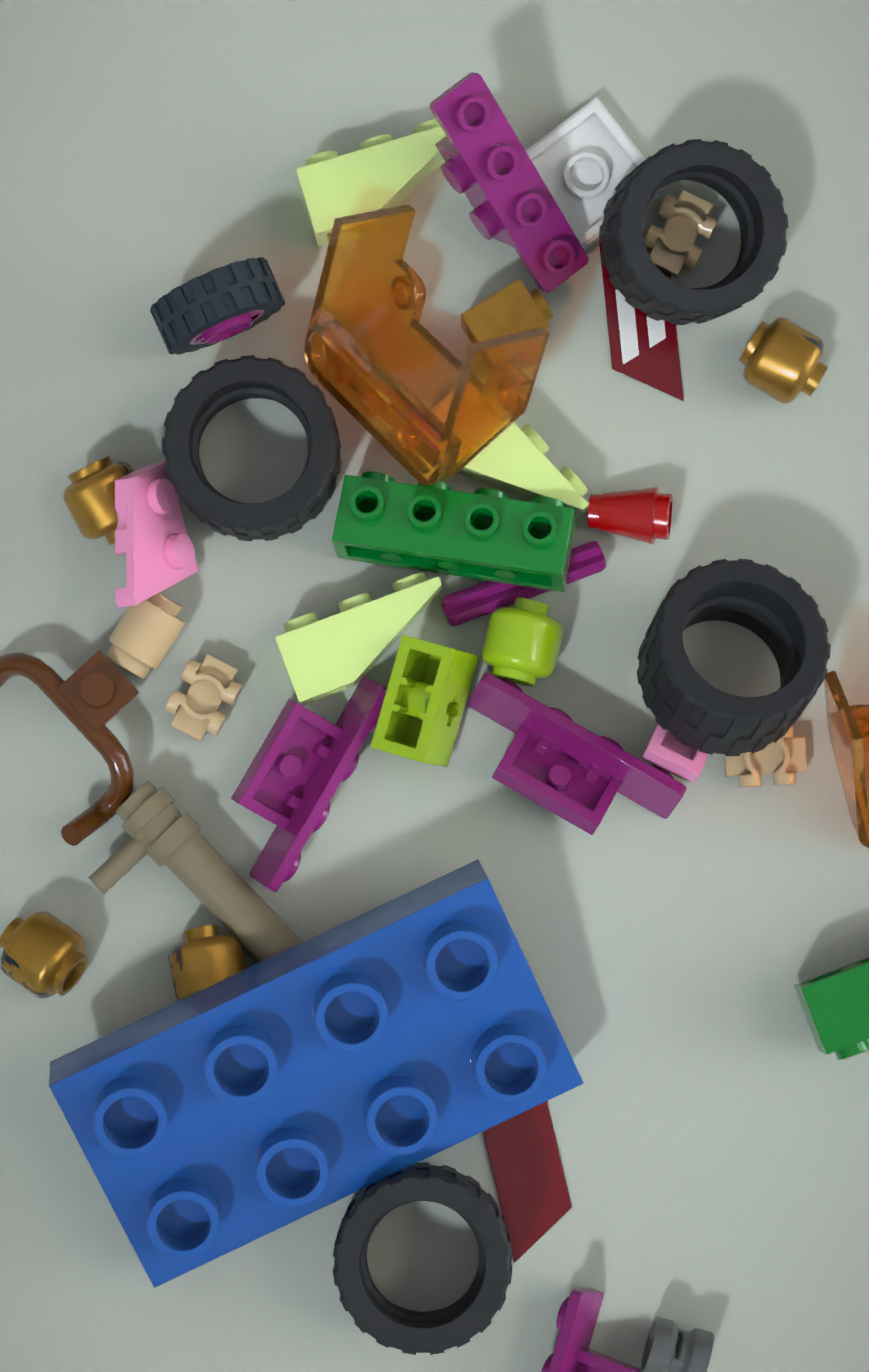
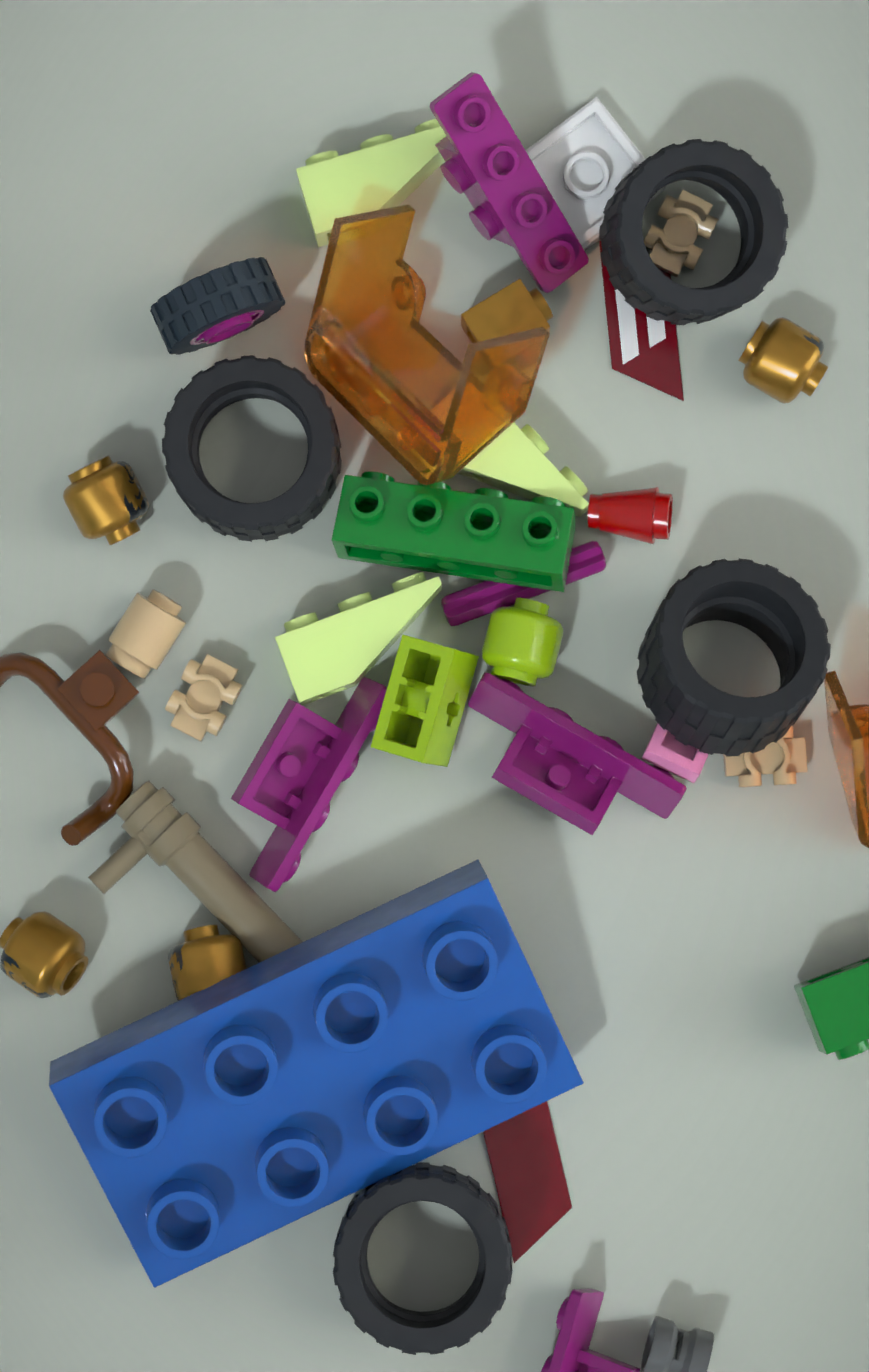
(150, 535): bright pink wing -> none

